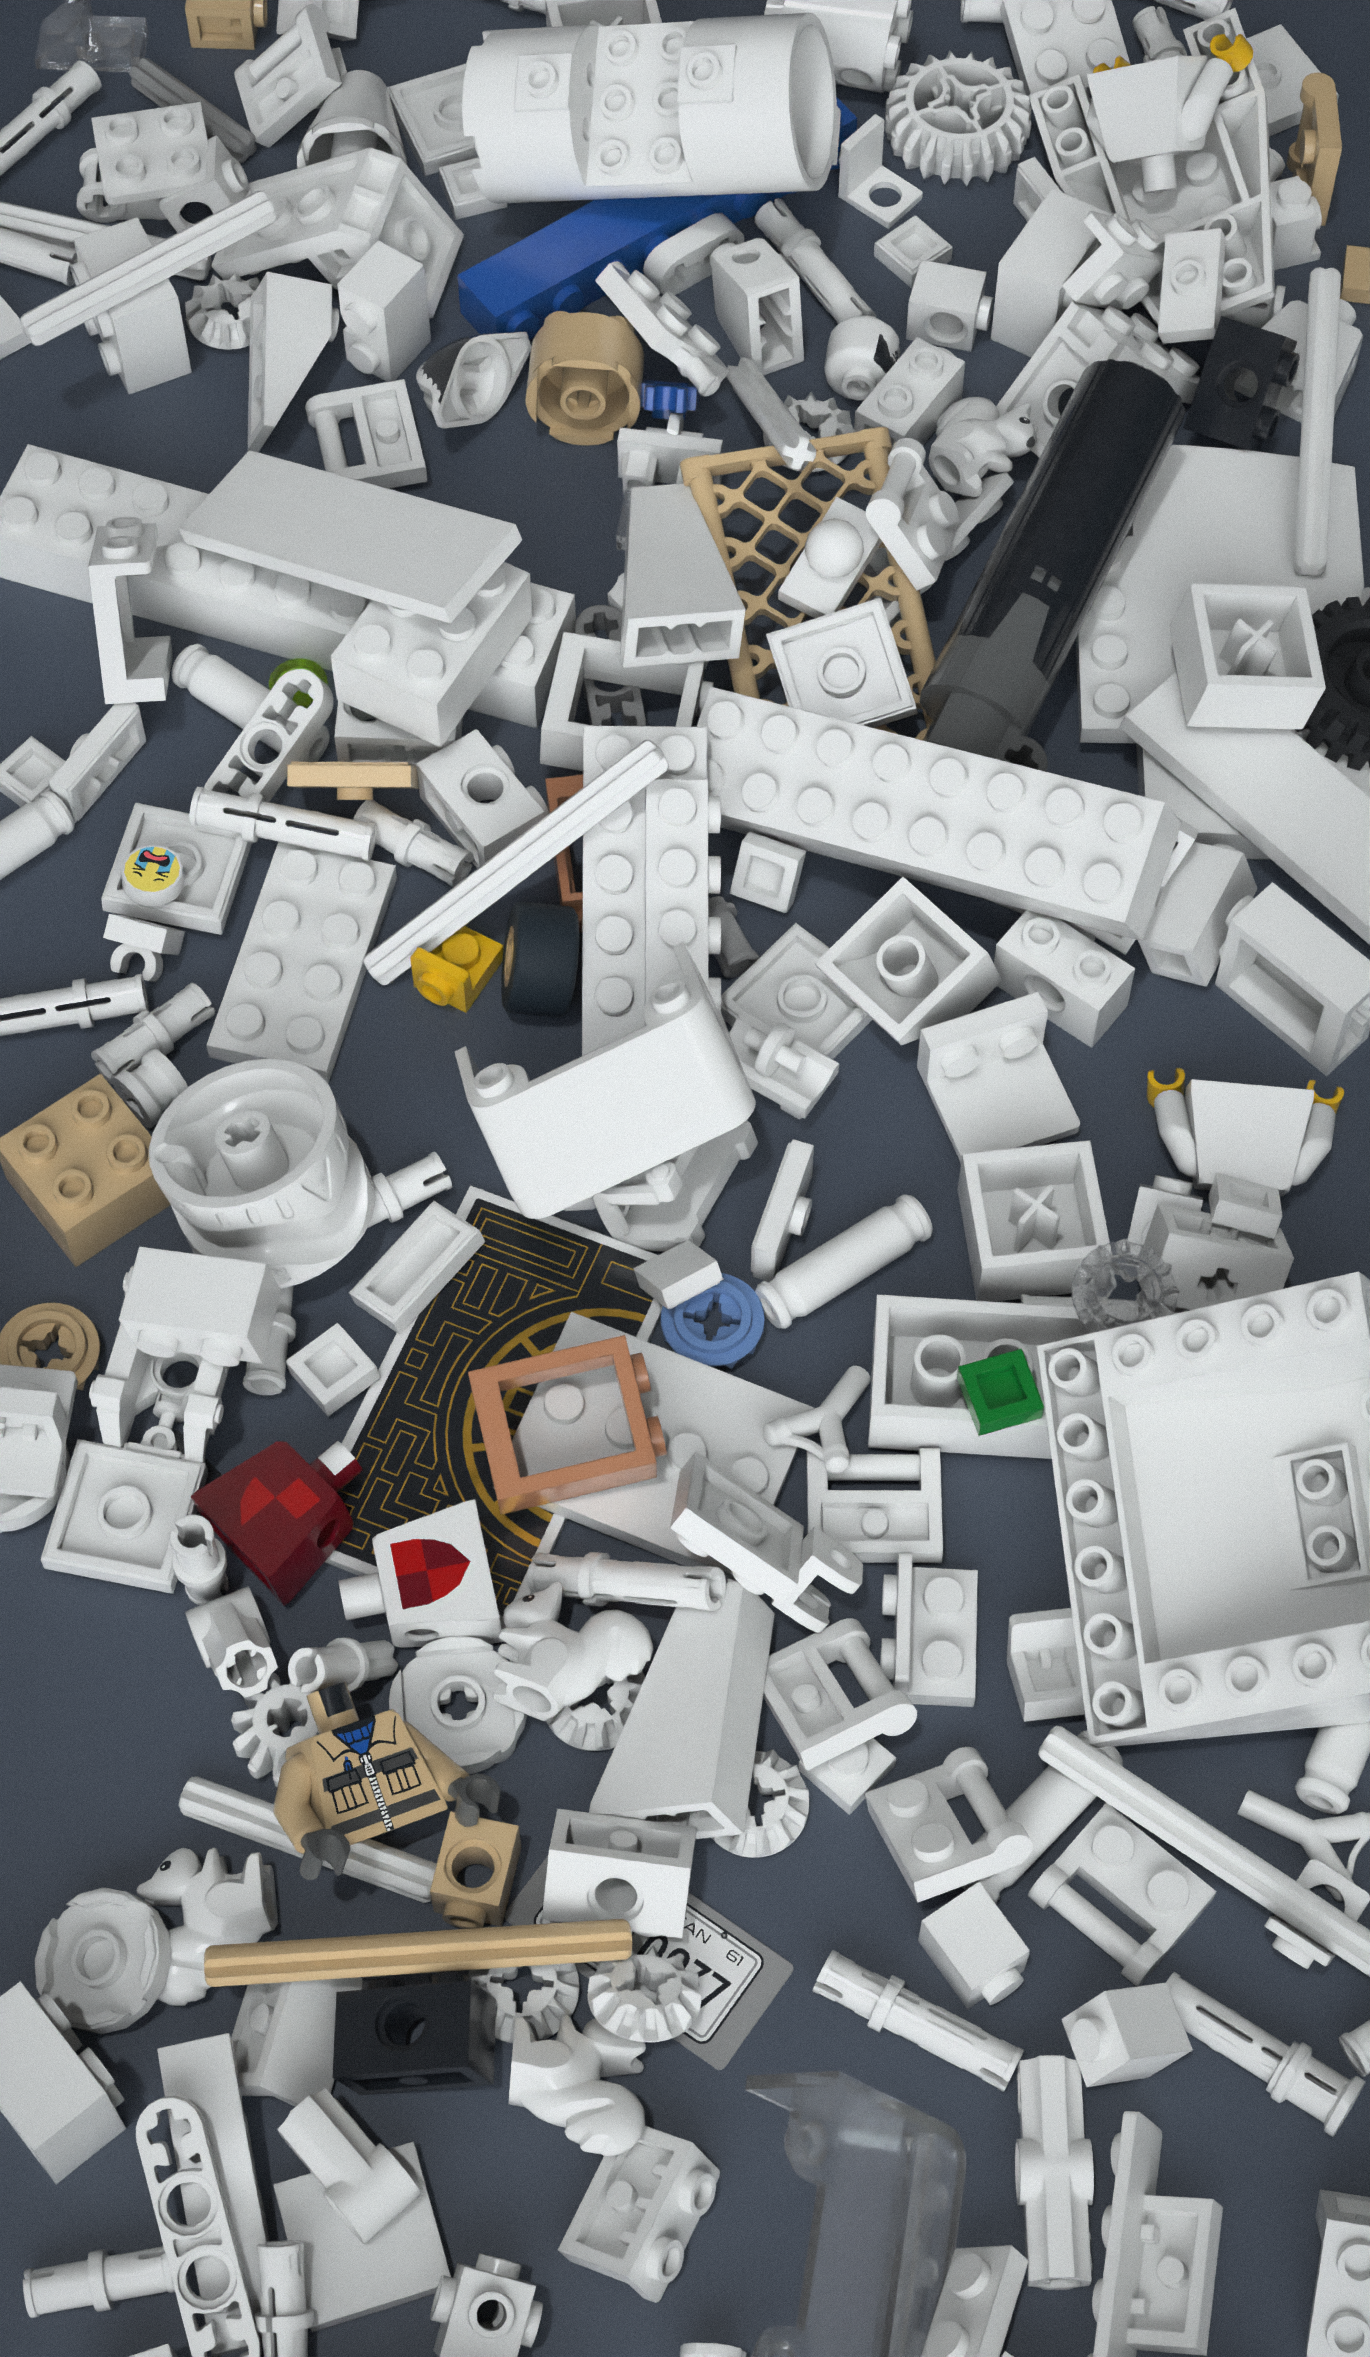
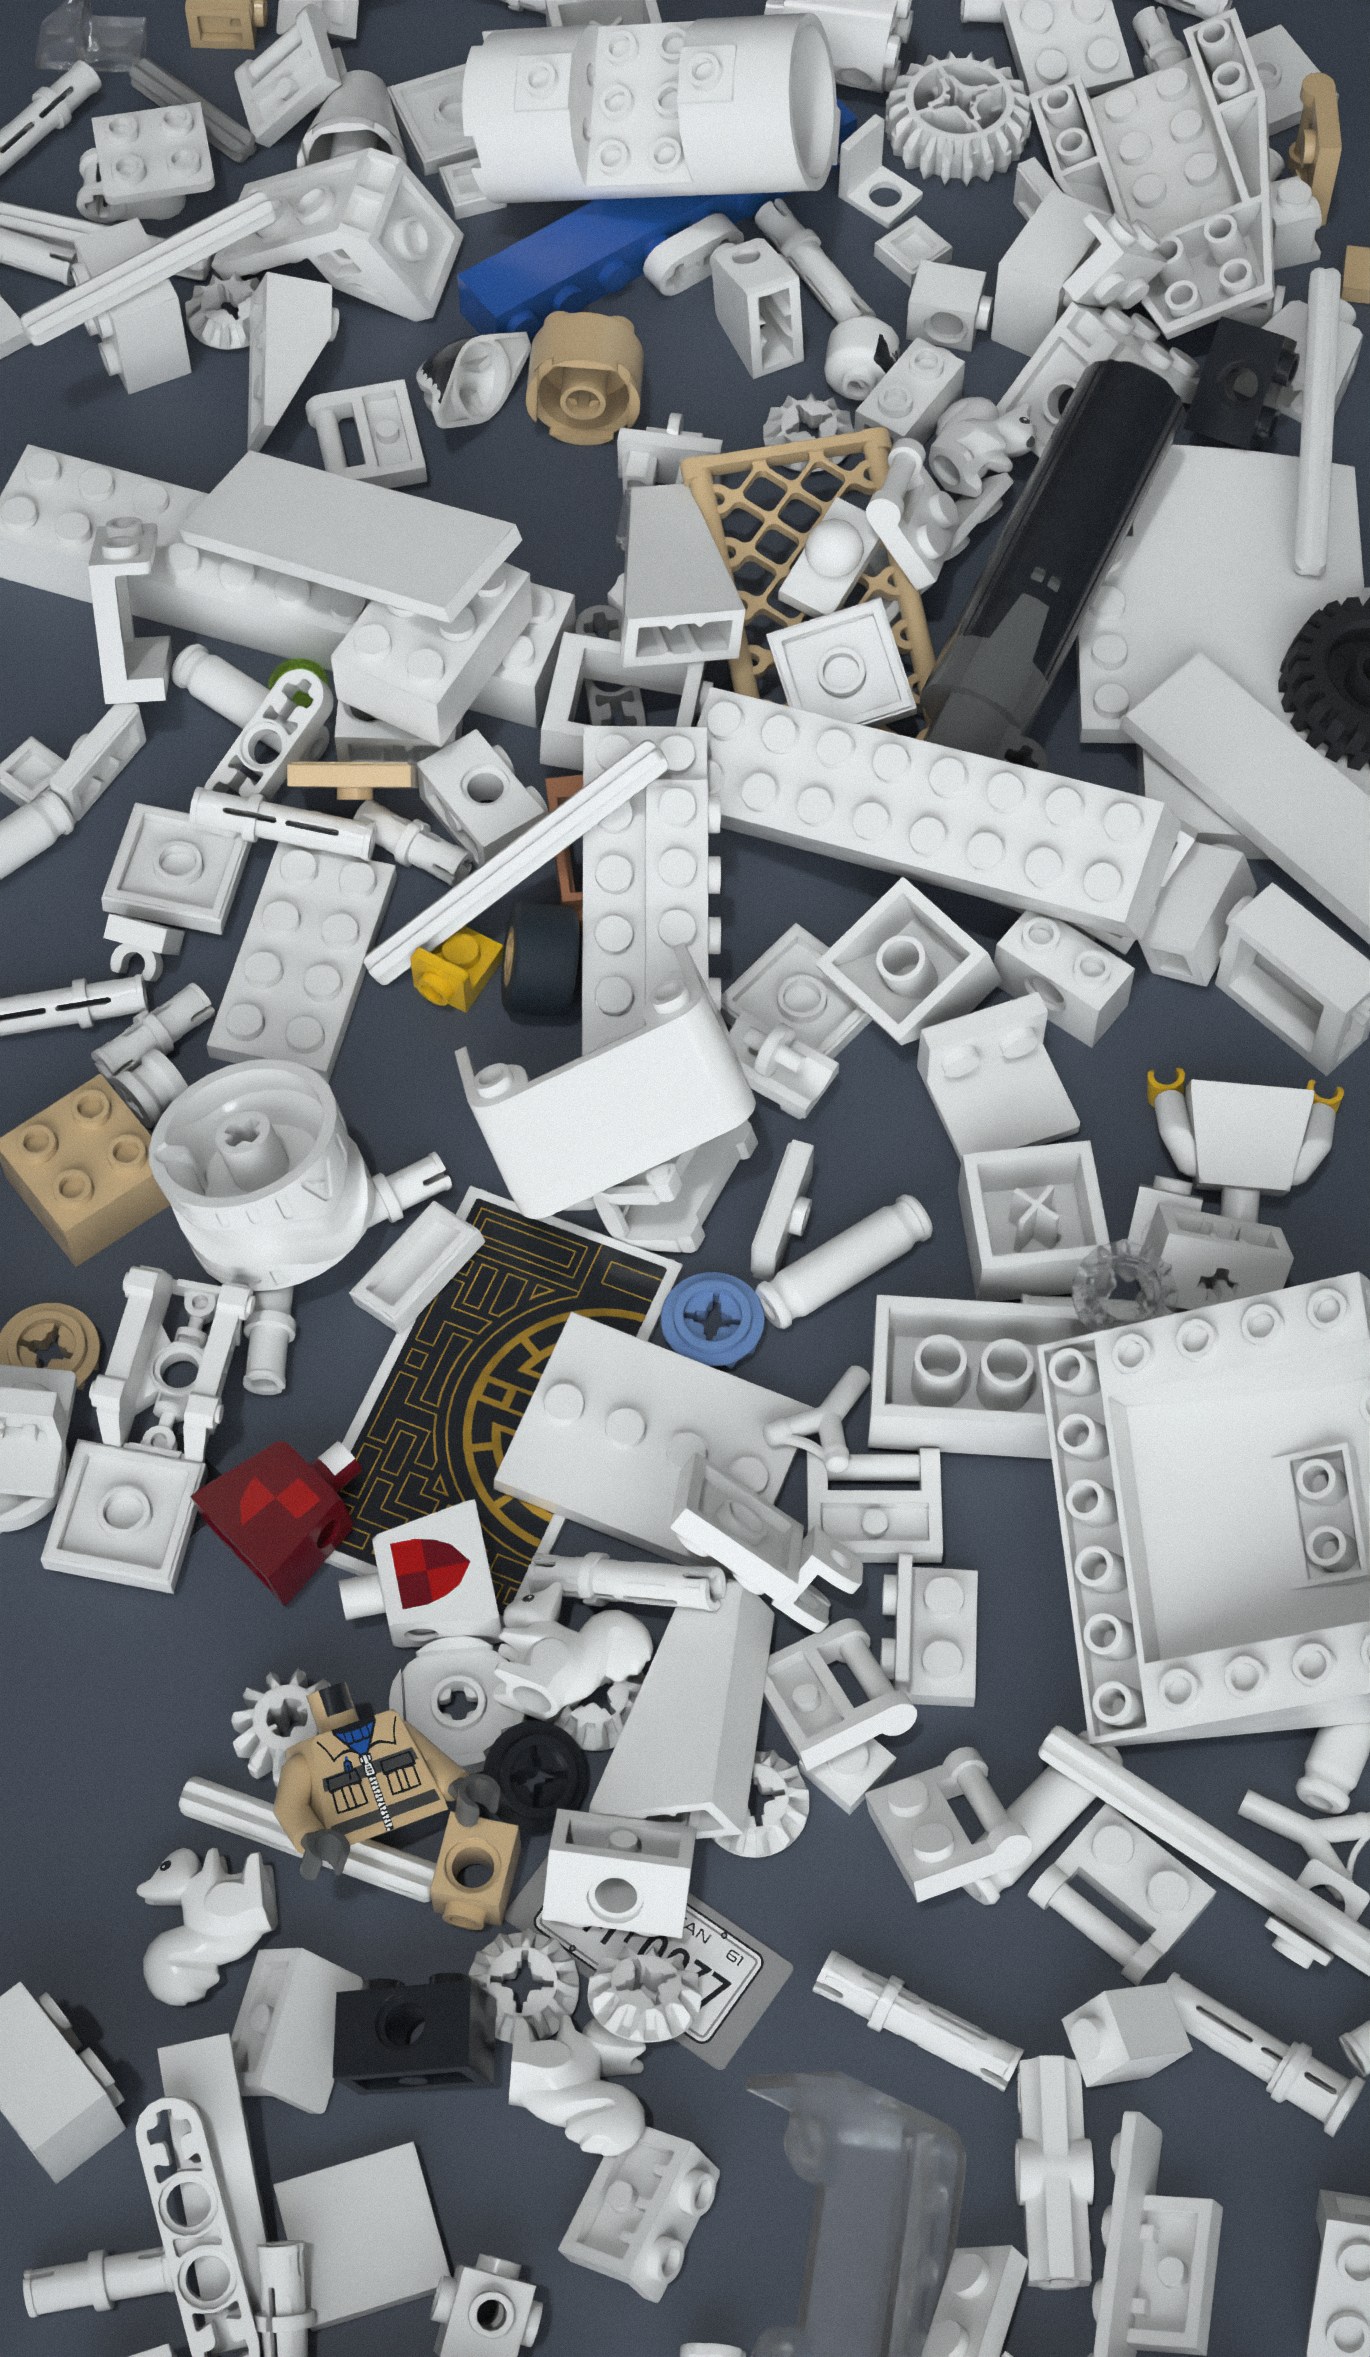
(104, 1960): white tile -> none
(152, 875): tile -> none
(198, 1559): white pin -> none
(200, 1306): white brick -> none
(222, 186): white bracket -> none
(234, 1642): white piece -> none
(332, 1369): white plate -> none
(341, 1662): white axle -> none
(360, 2179): white piece -> none
(384, 312): white brick -> none
(417, 1952): tan axle -> none
(550, 1749): none -> black gear
(579, 1479): nougat window -> none
(665, 326): white plate -> none
(668, 398): blue plate -> none
(678, 1274): white tile -> none
(734, 944): light grey pin -> none
(767, 872): white tile -> none
(771, 414): white axle -> none
(975, 1947): white brick -> none
(1000, 1392): green tile -> none
(1045, 1664): white bracket -> none
(1161, 107): white torso -> none
(1191, 285): white plate -> none
(1245, 1206): white tile -> none
(1246, 656): white brick -> none

